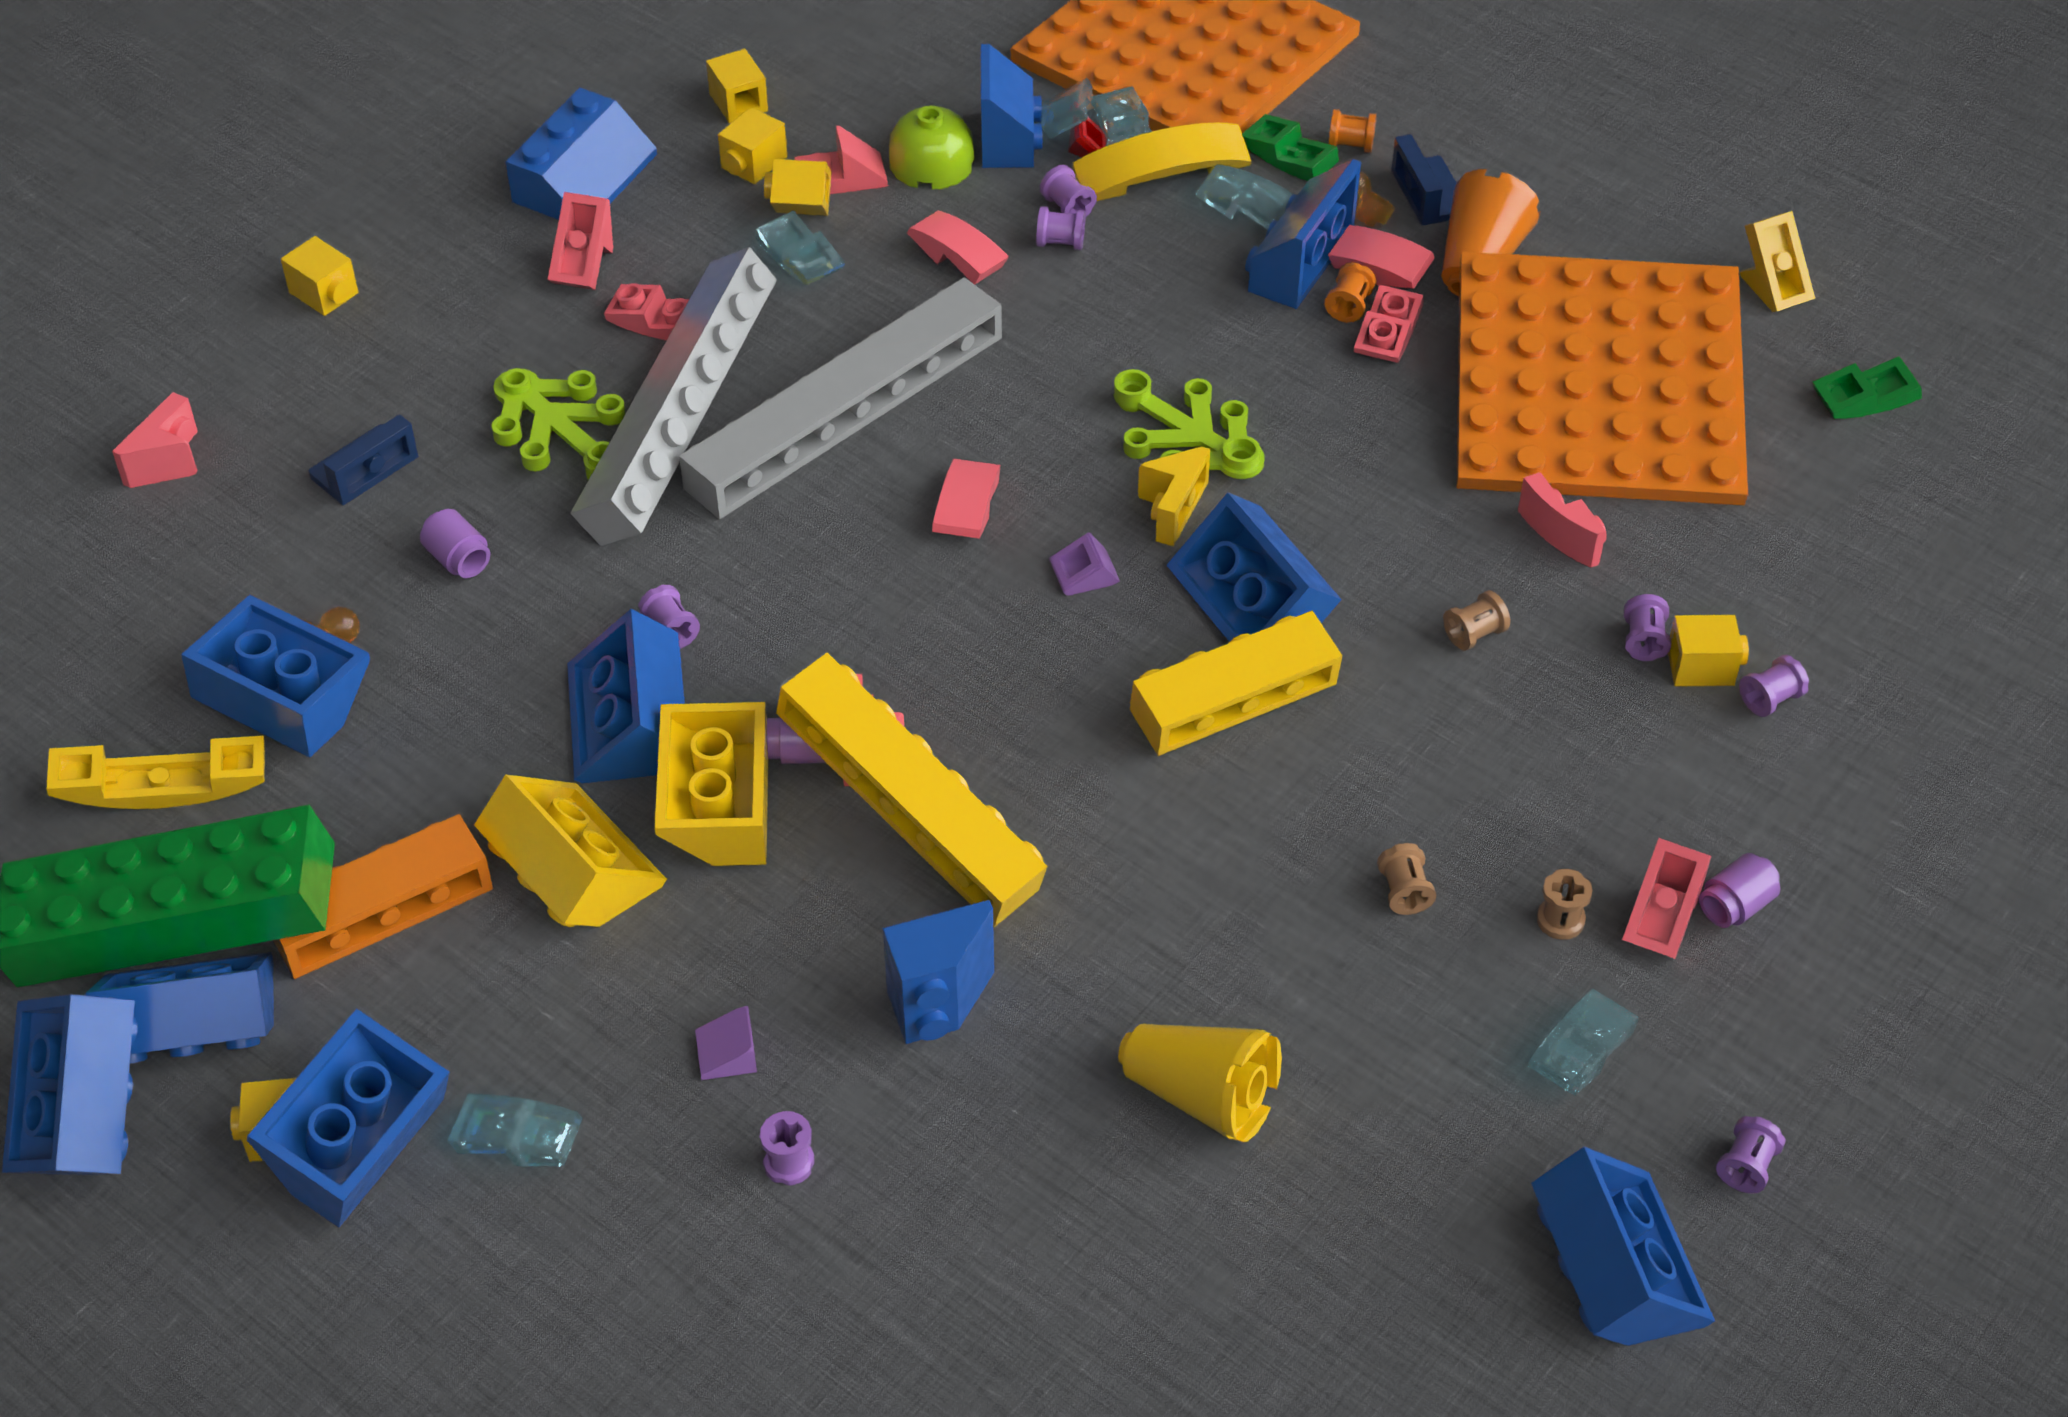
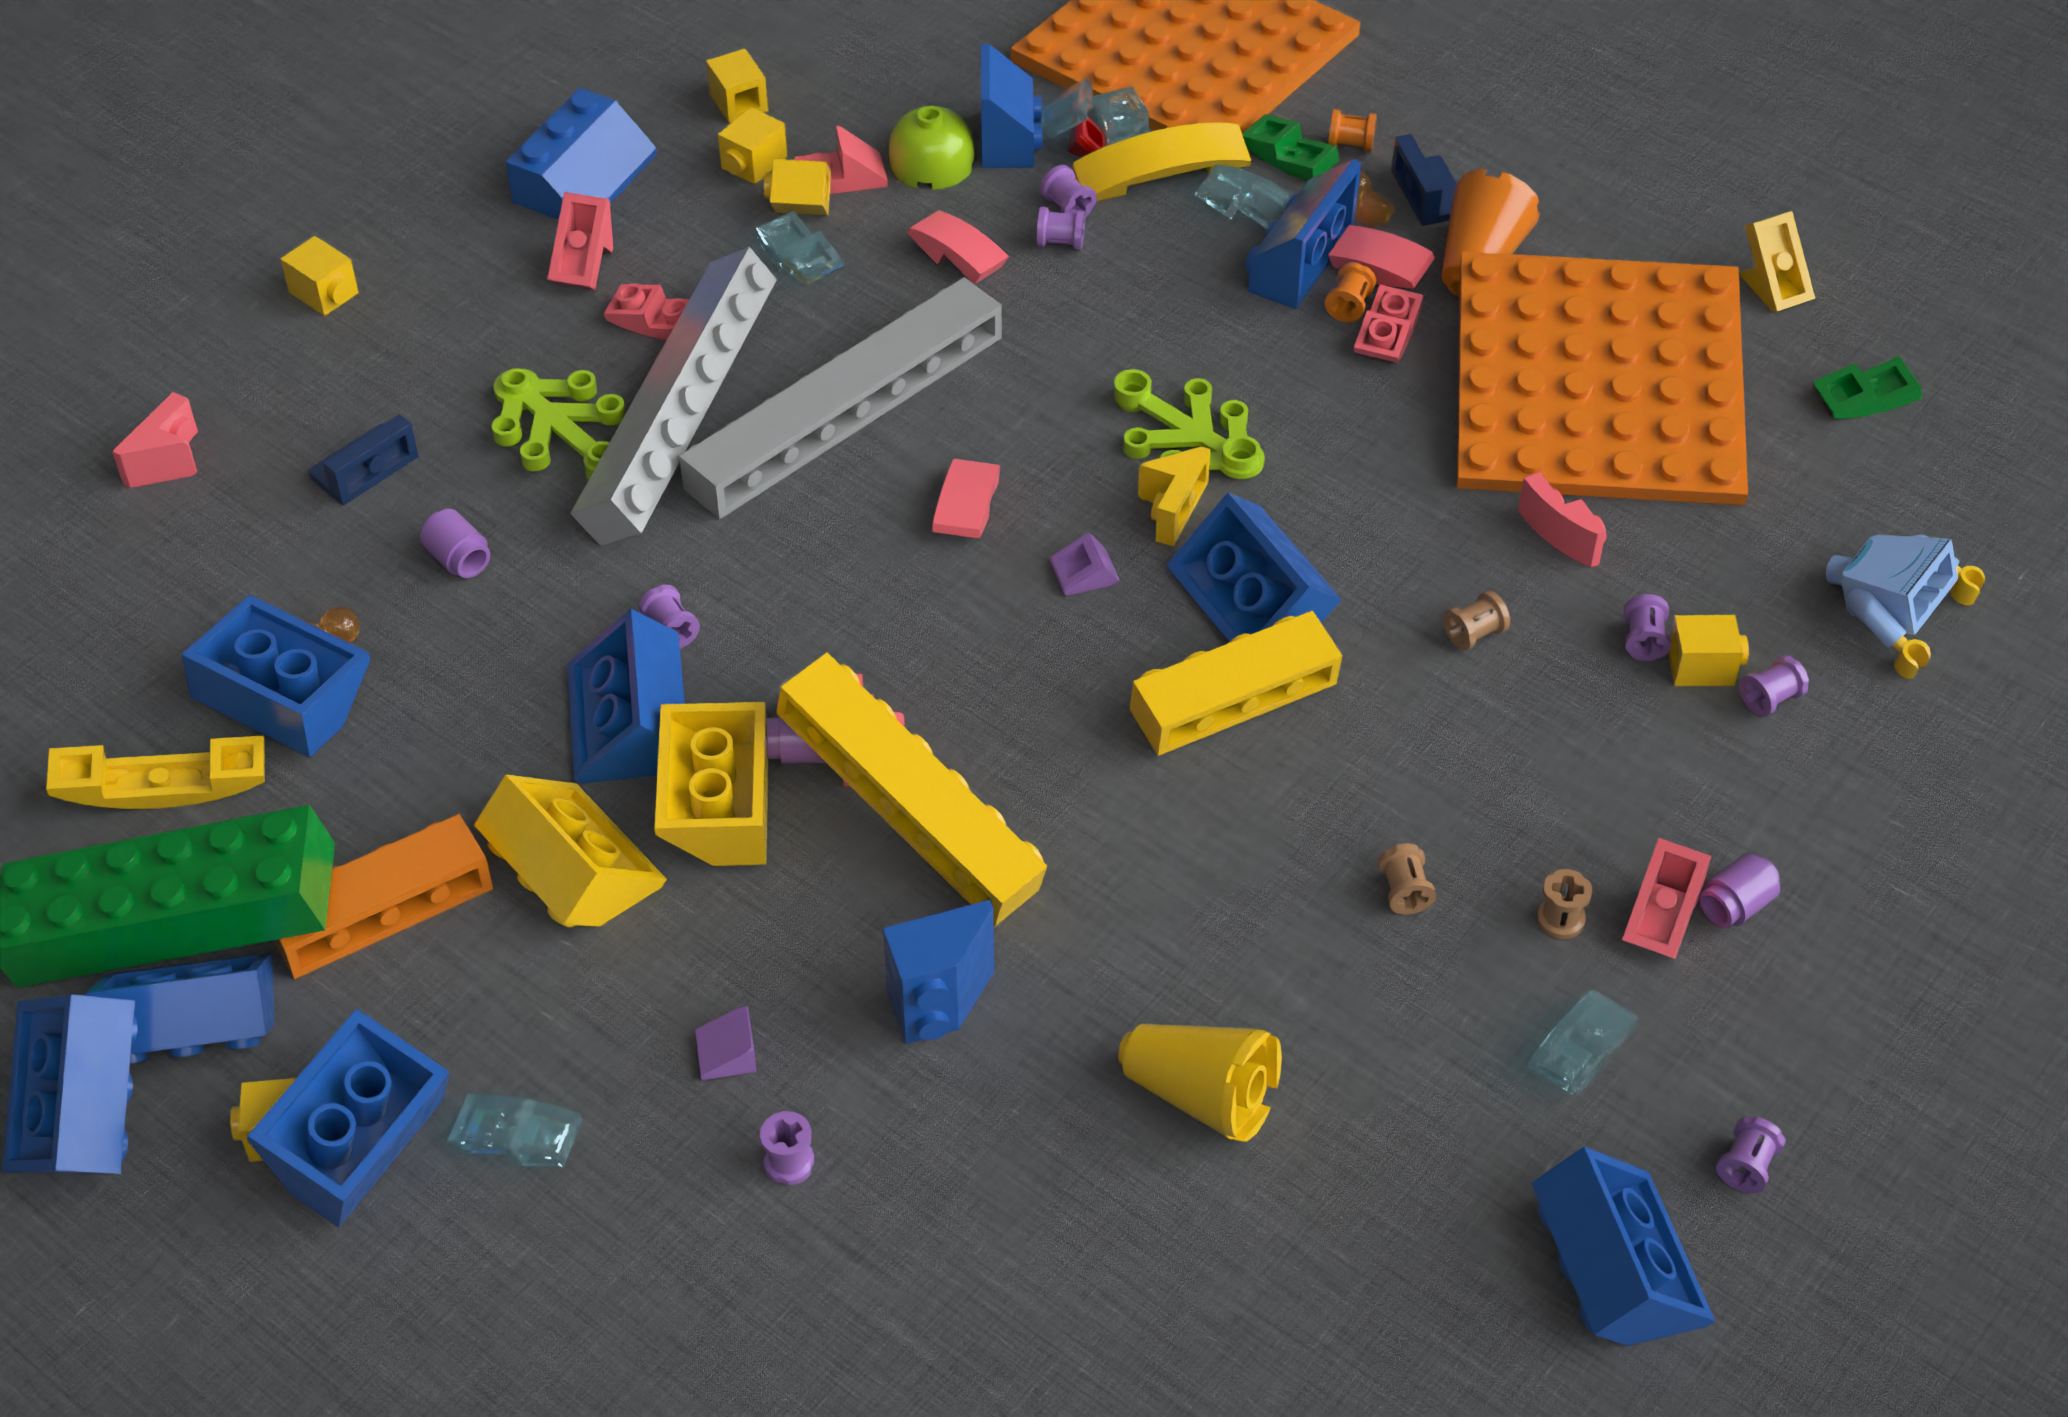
(1898, 585): none -> light blue torso

